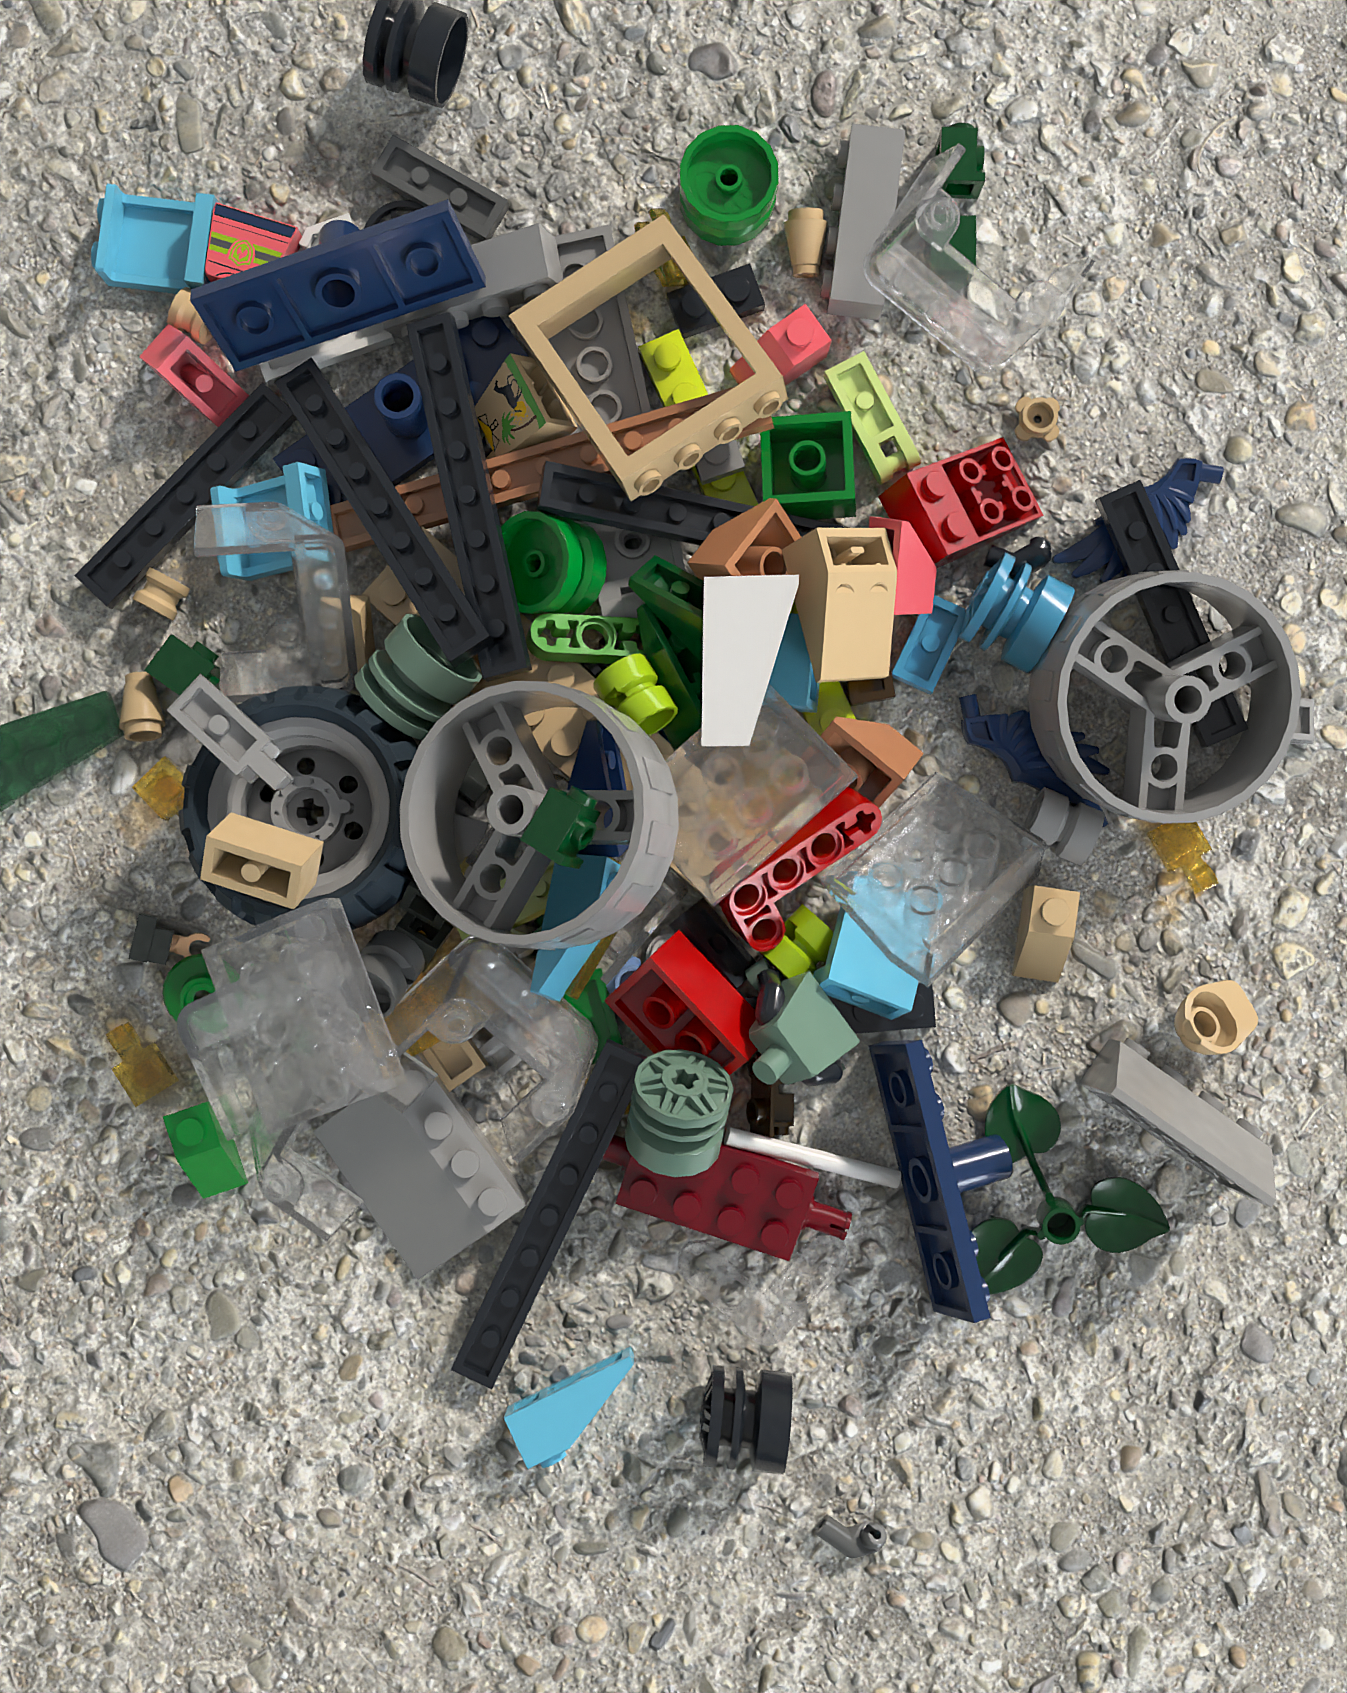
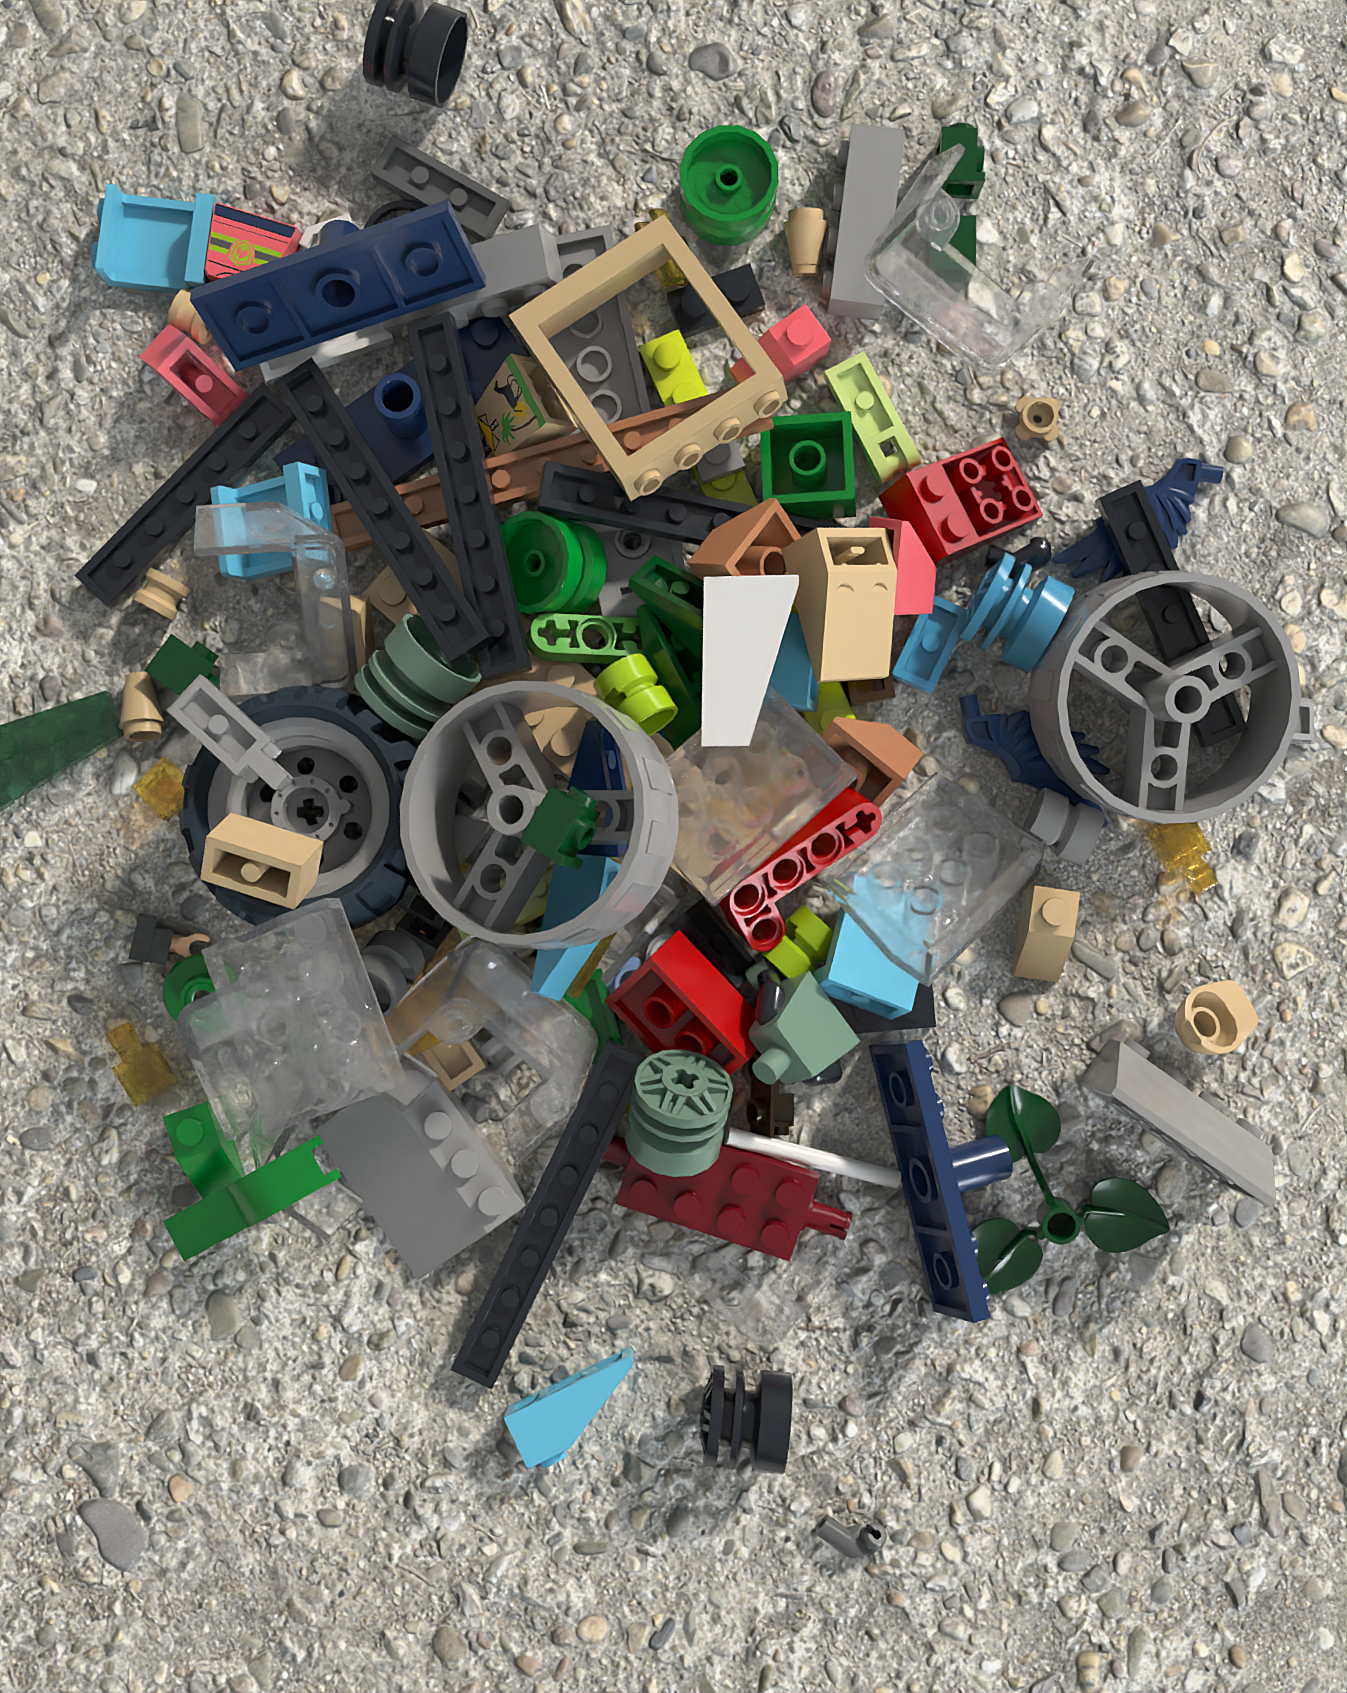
(248, 1200): none -> green piece

